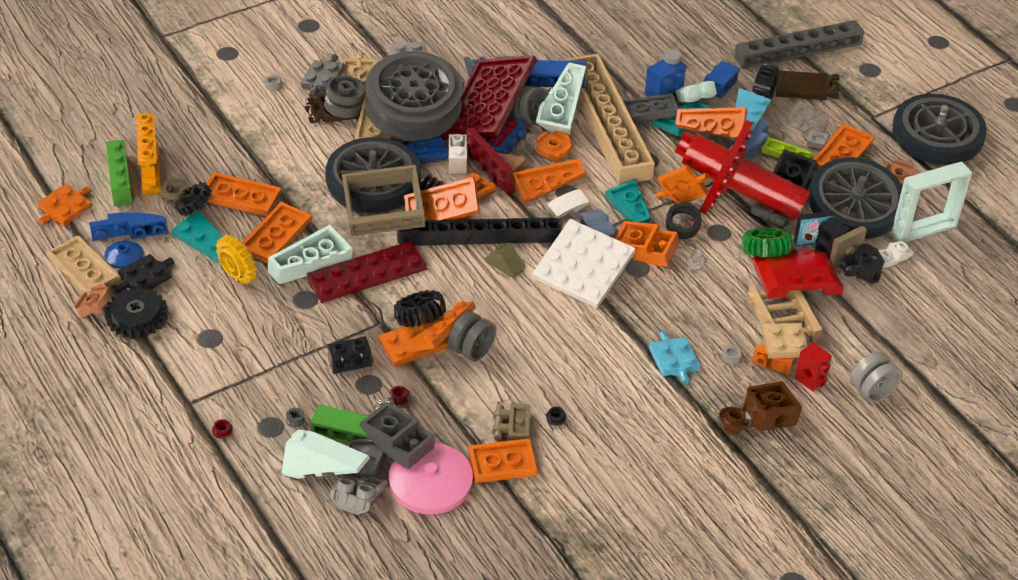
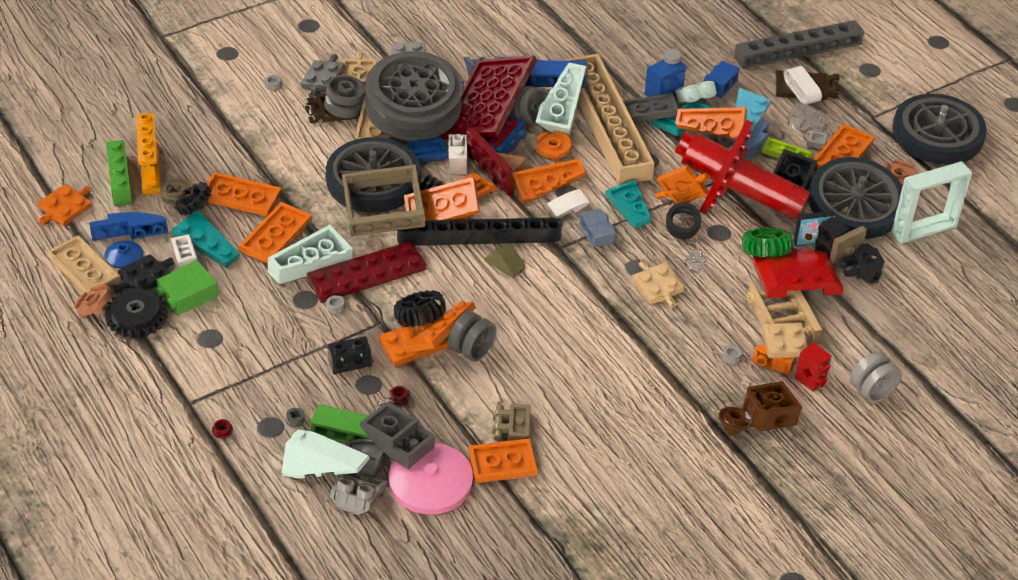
(185, 253): none -> white slope
(187, 288): none -> bright green brick
(236, 259): yellow gear -> none
(335, 304): none -> light grey tile
(556, 416): black plate -> none
(583, 263): white plate -> none
(650, 242): orange slope -> none
(657, 283): none -> tan plate
(674, 357): medium azure plate -> none
(766, 80): black gear -> none
(769, 216): dark grey pin -> none
(802, 85): none -> white beam
(895, 253): white slope -> none

